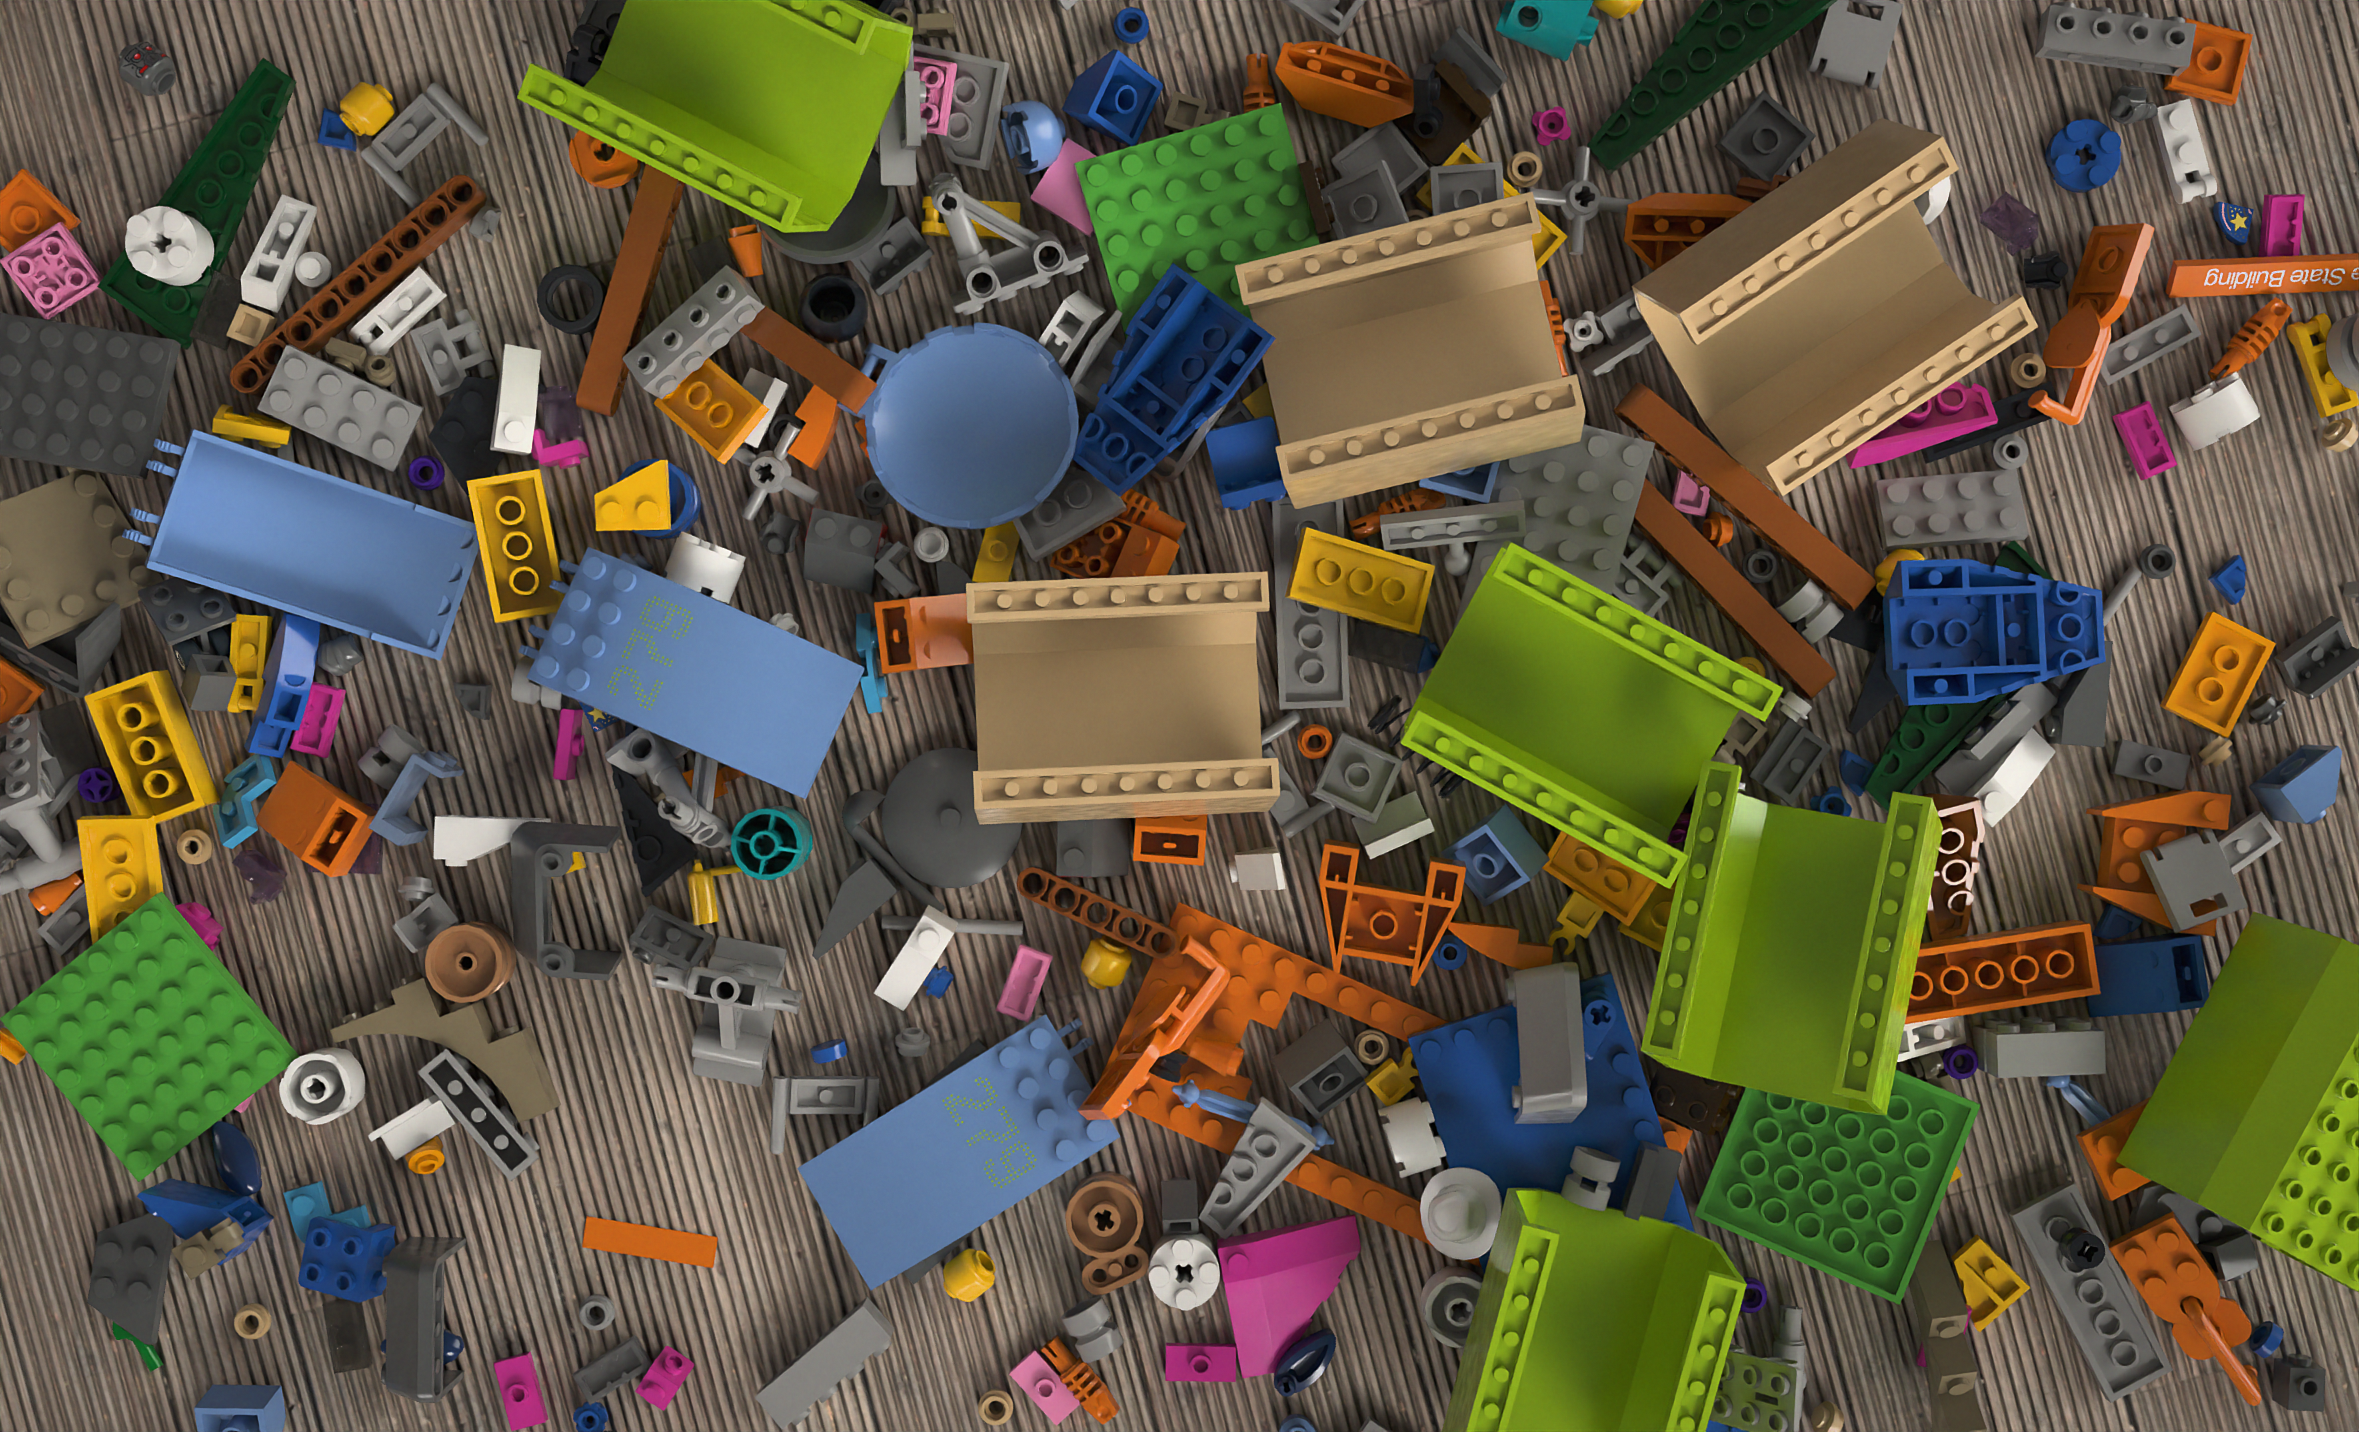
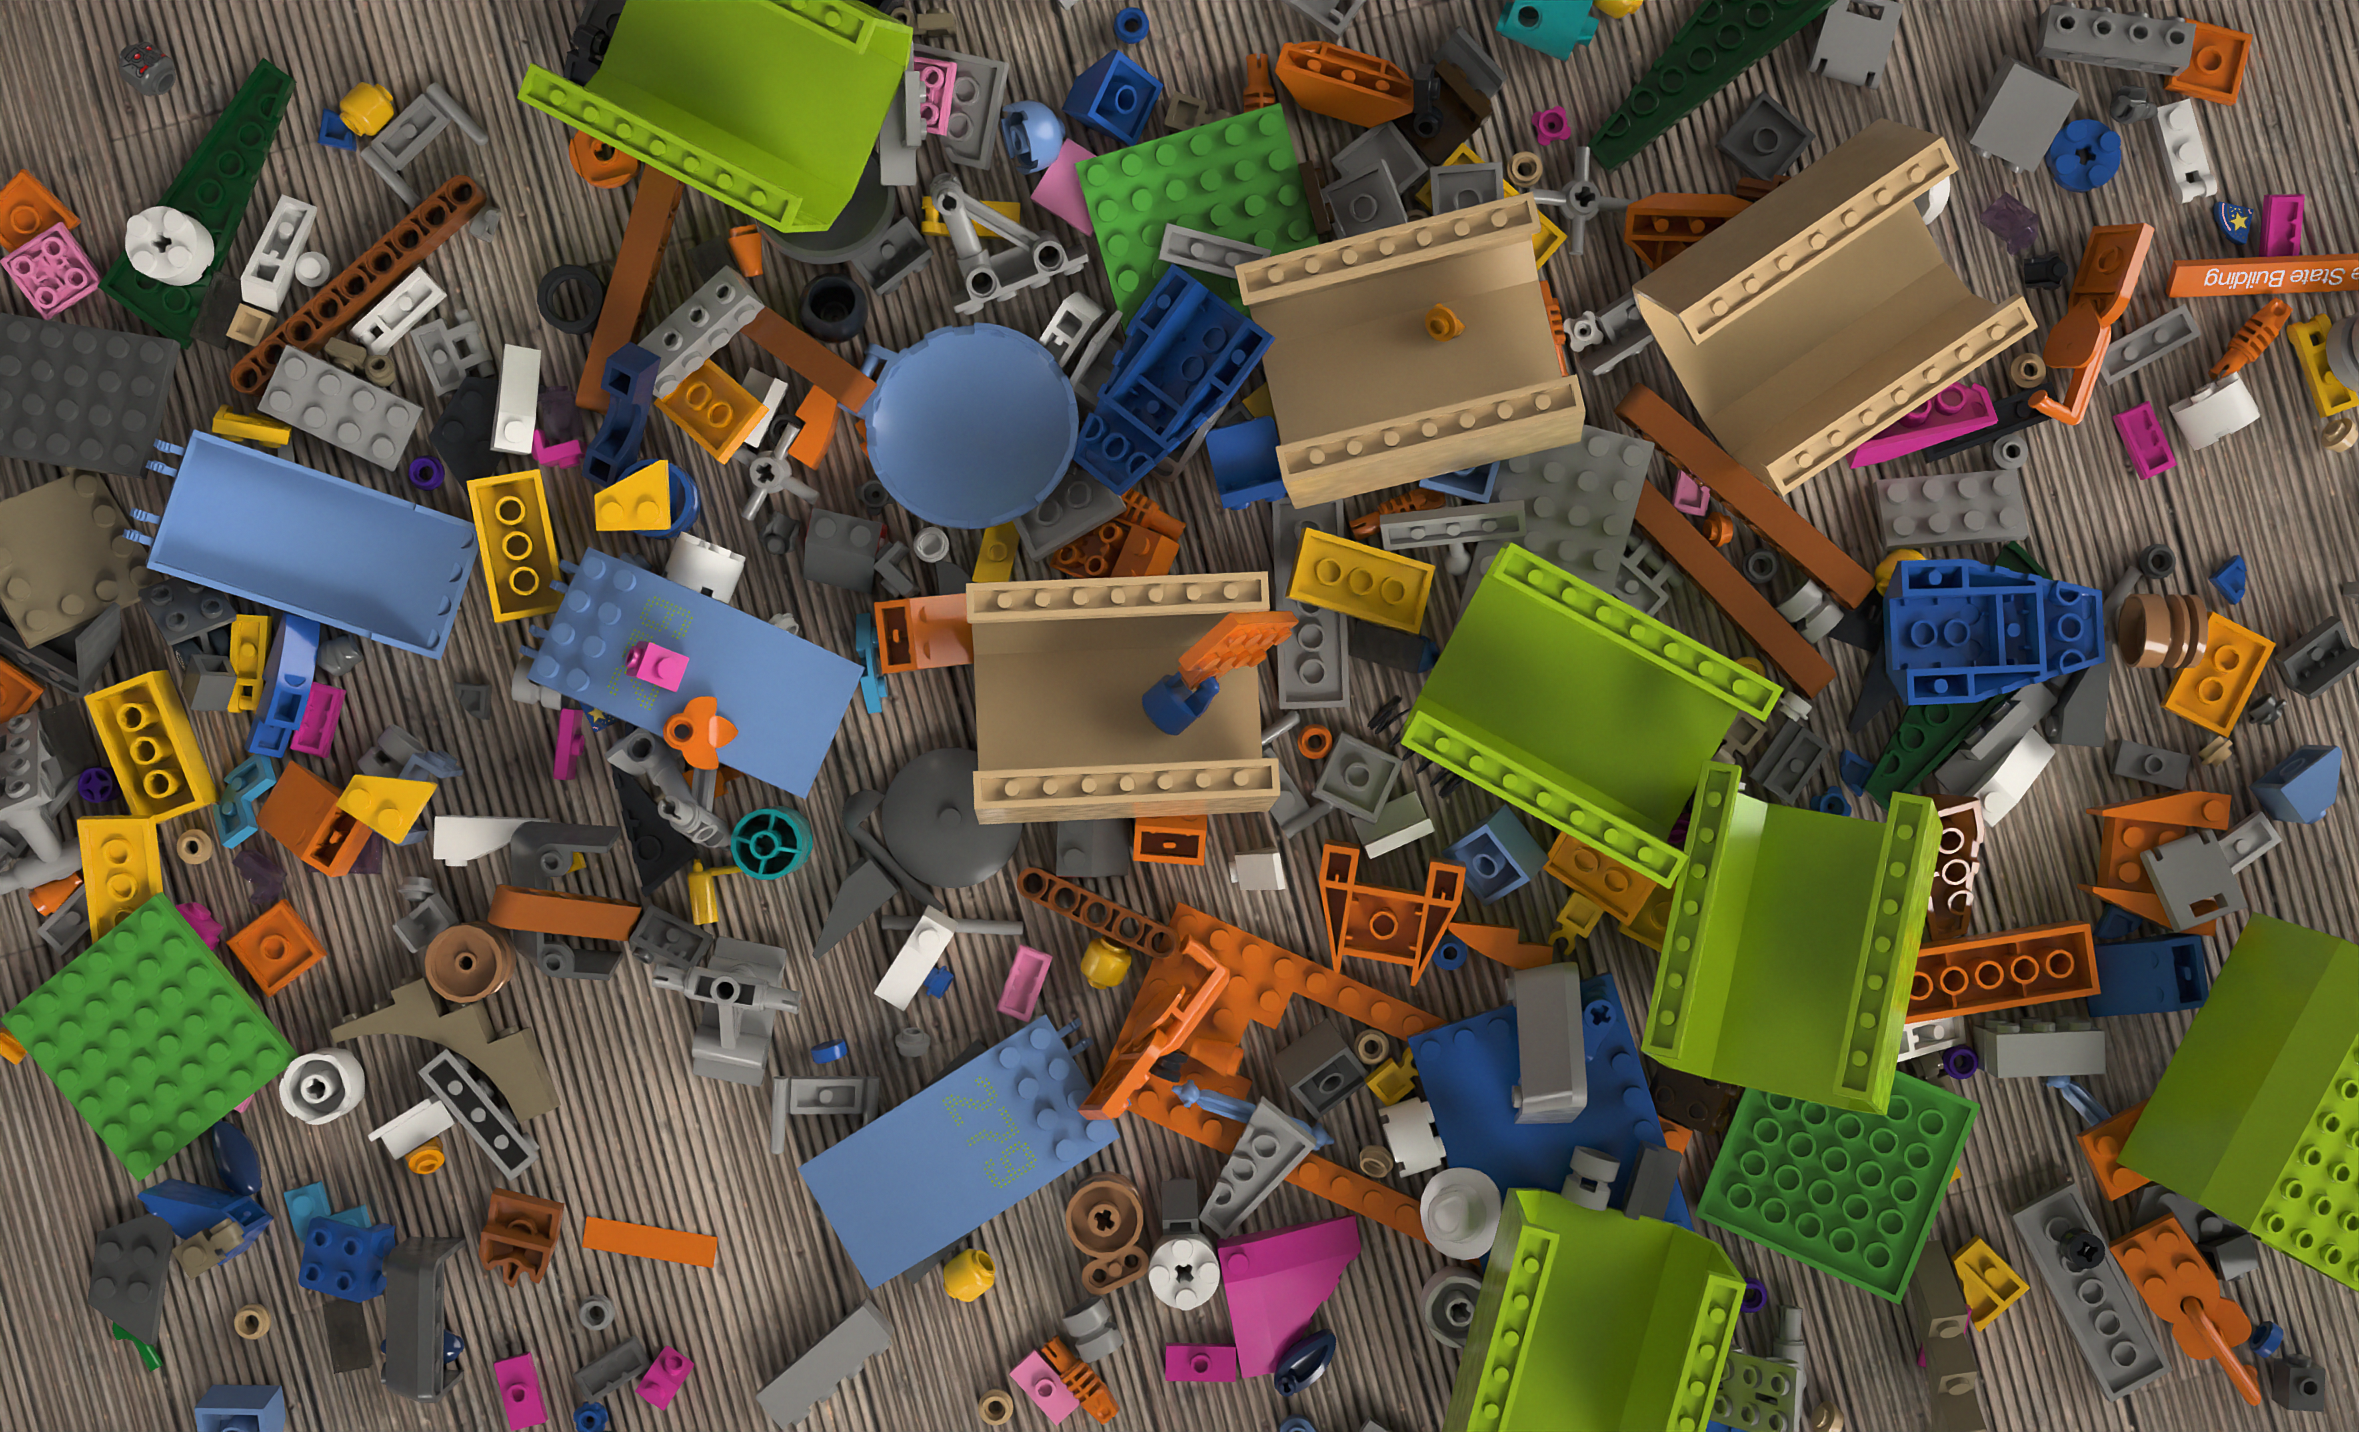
(276, 948): none -> orange tile
(386, 803): none -> yellow wing
(520, 1234): none -> dark orange plate
(563, 913): none -> dark orange beam
(630, 381): none -> dark blue arch
(656, 665): none -> dark pink bracket
(705, 732): none -> orange plate
(1206, 251): none -> light grey plate
(1231, 644): none -> orange plate
(1376, 1160): none -> tan plate
(1442, 323): none -> light orange plate
(2020, 115): none -> light grey slope
(2162, 631): none -> medium nougat wheel

